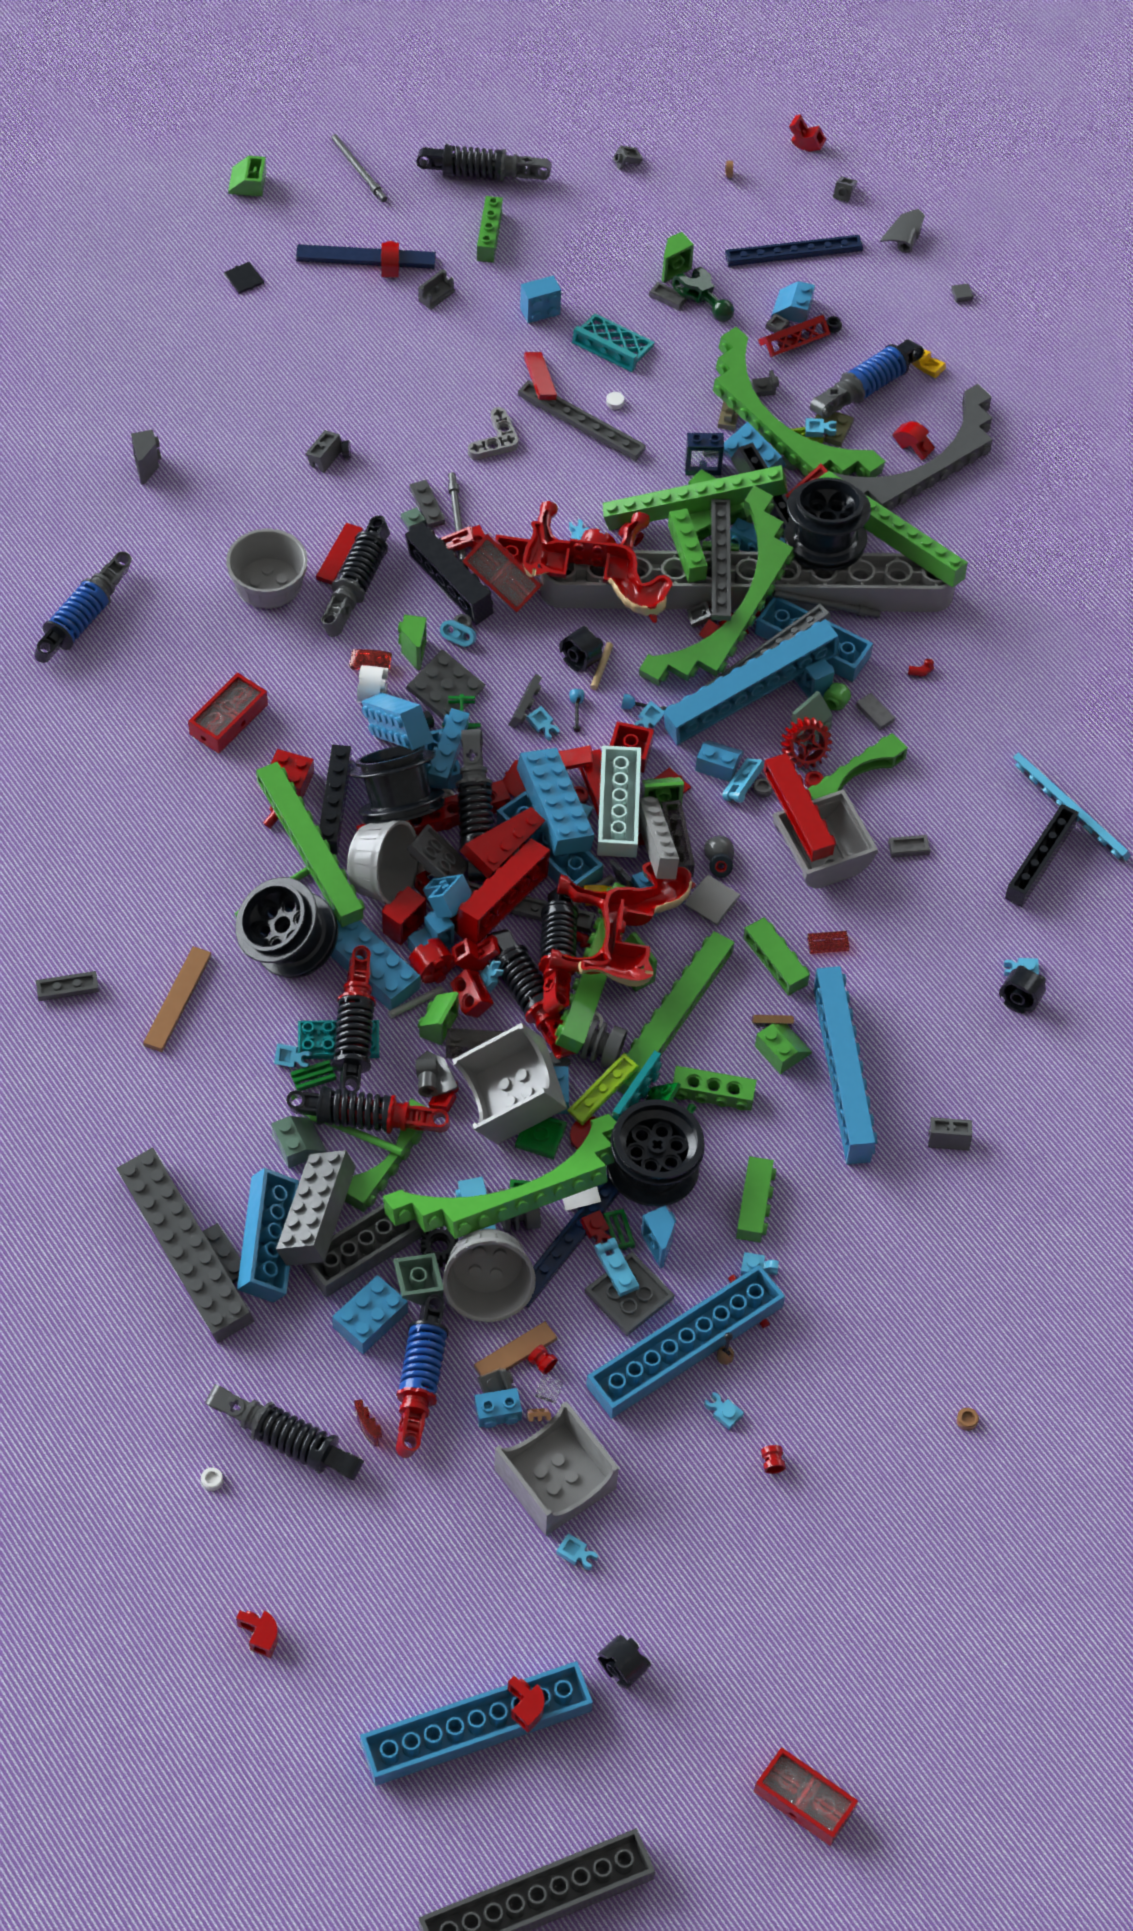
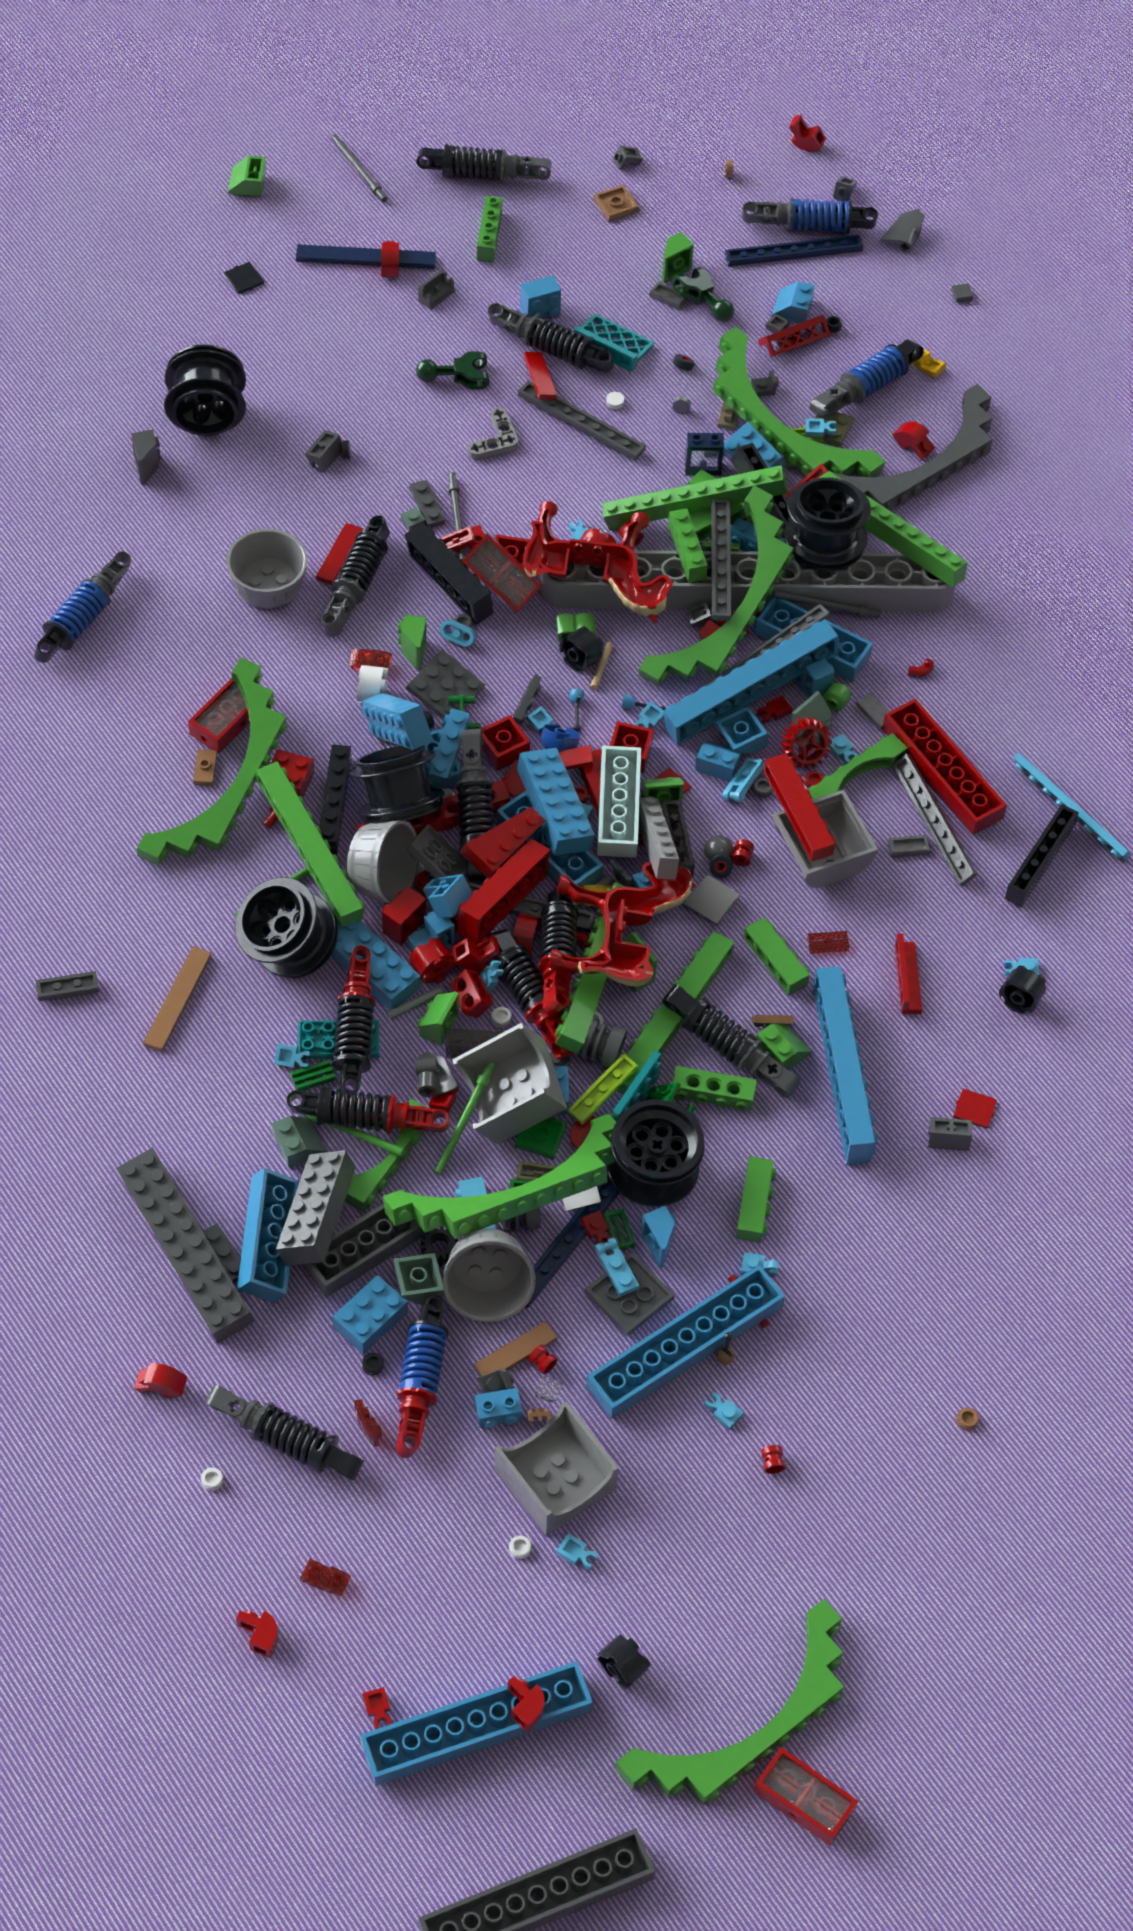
(162, 1379): none -> red brick
(205, 390): none -> black wheel
(205, 767): none -> medium nougat plate
(214, 824): none -> bright green arch
(325, 1578): none -> clear red slope
(372, 1364): none -> black tile
(377, 1705): none -> red plate
(463, 370): none -> dark green piece
(482, 1082): none -> bright green bar
(501, 1017): none -> white tile
(504, 742): none -> red brick
(520, 1547): none -> white tile
(526, 930): none -> red brick
(530, 1175): none -> olive tile
(552, 338): none -> black piece
(555, 737): none -> blue cylinder
(569, 623): none -> bright green brick
(616, 203): none -> medium nougat tile
(681, 404): none -> flat silver tile
(683, 362): none -> black wheel
(713, 1771): none -> bright green arch
(728, 1040): none -> black piece
(743, 731): none -> dark azure slope
(743, 852): none -> red wheel
(775, 708): none -> red plate
(804, 213): none -> piece
(842, 748): none -> medium azure plate
(907, 976): none -> red fence
(935, 820): none -> plate
(945, 767): none -> red brick
(975, 1107): none -> red piece

